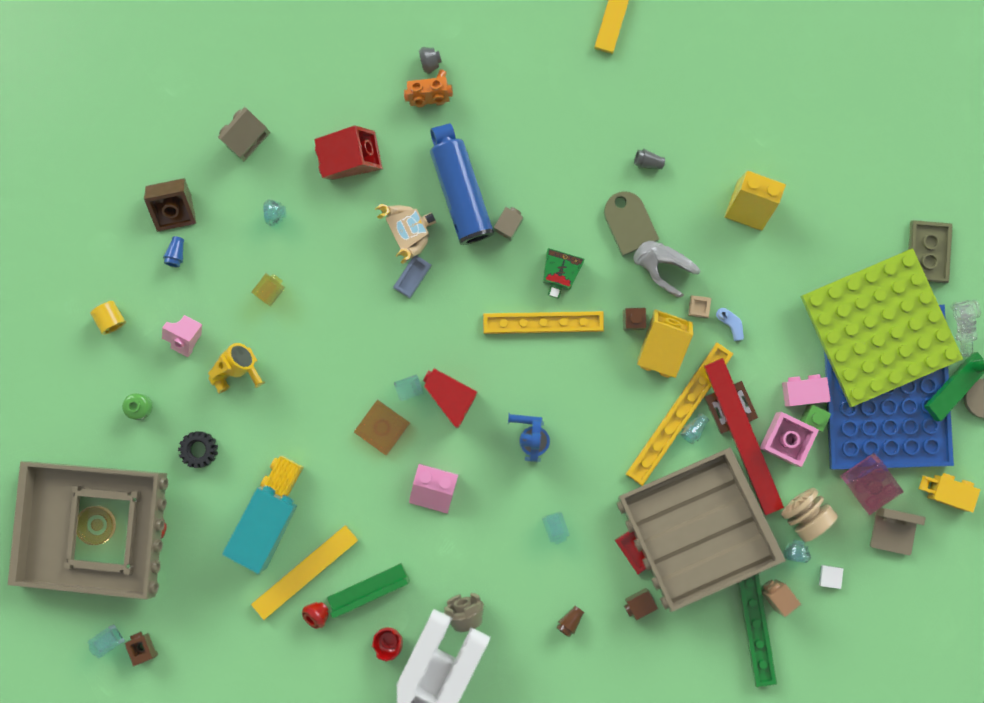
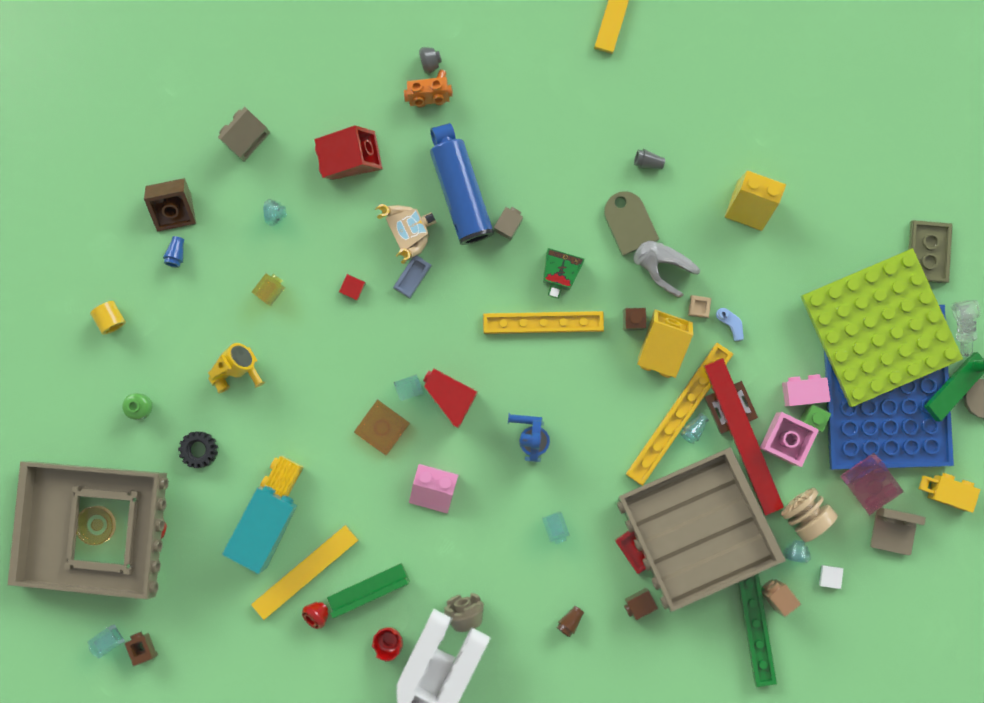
(182, 335): bright pink brick -> none
(352, 287): none -> red tile

